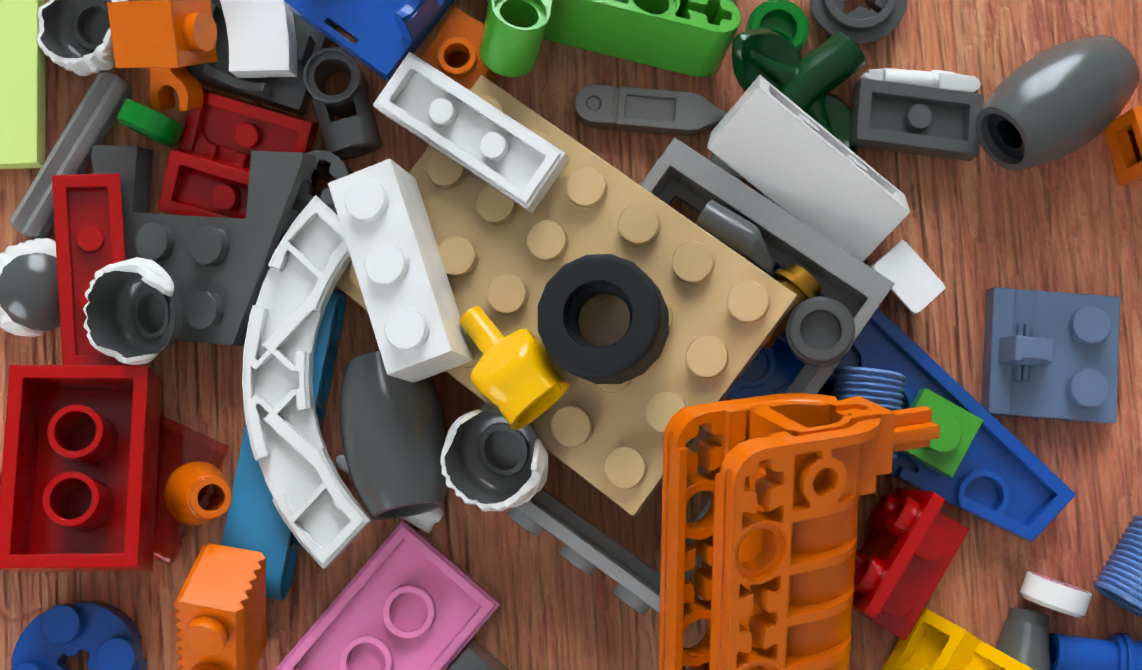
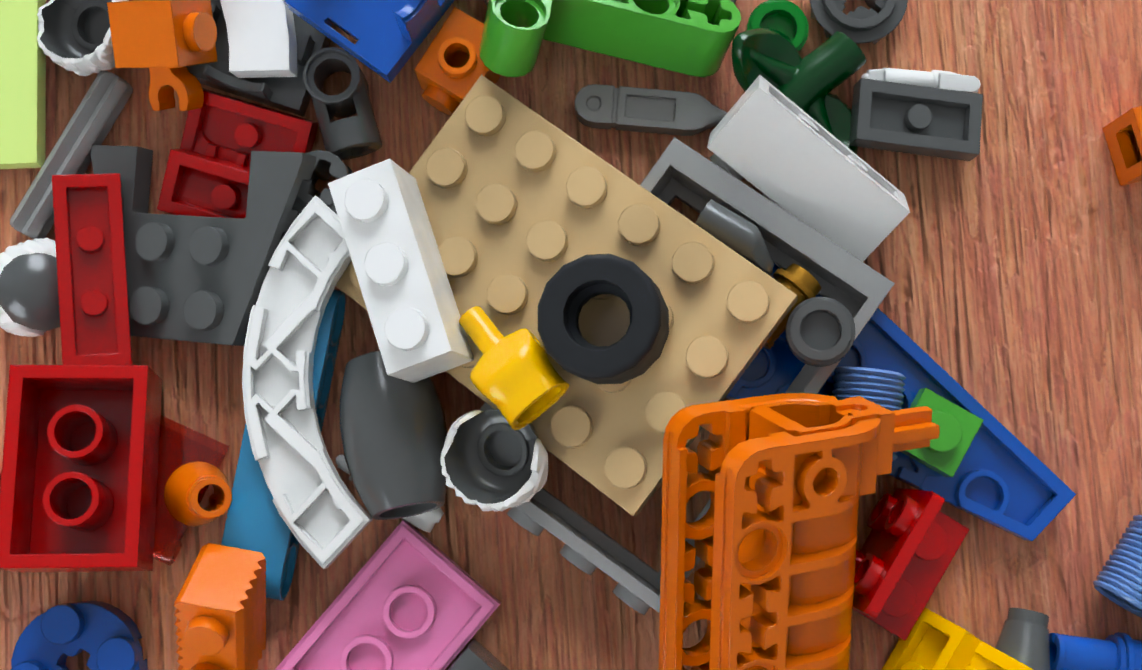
(133, 311): dark grey hair -> none
(150, 123): green tile -> none
(471, 132): white tile -> none
(914, 281): white slope -> none
(1051, 355): sand blue hinge -> none
(1055, 594): white tile -> none
(1057, 102): dark grey piece -> none

